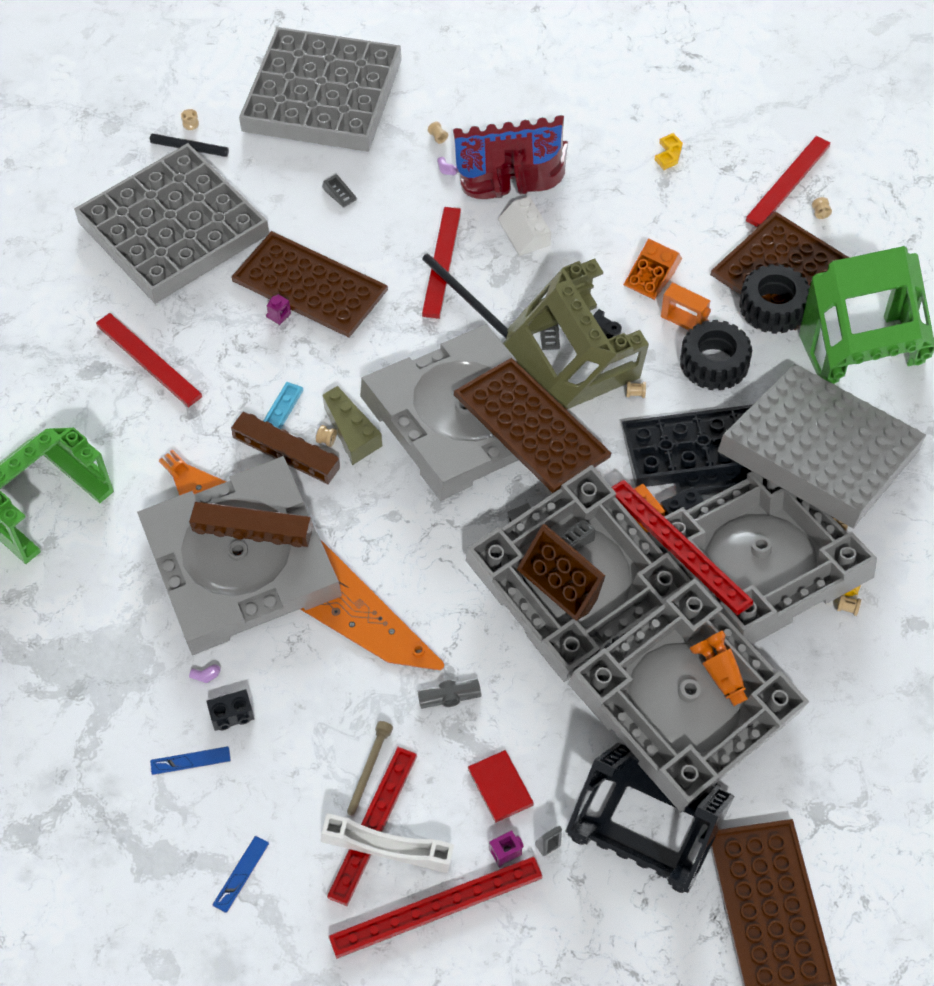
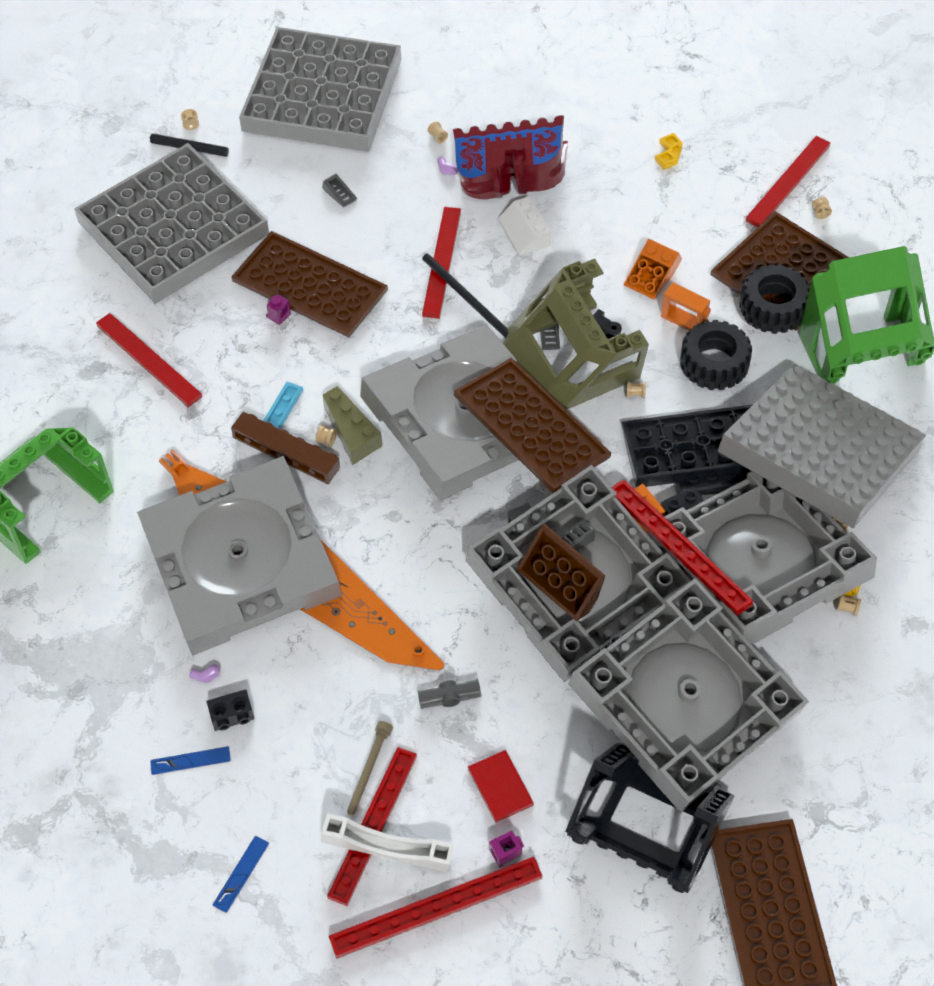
(251, 524): reddish brown brick -> none
(549, 841): dark grey slope -> none
(722, 667): orange piece -> none

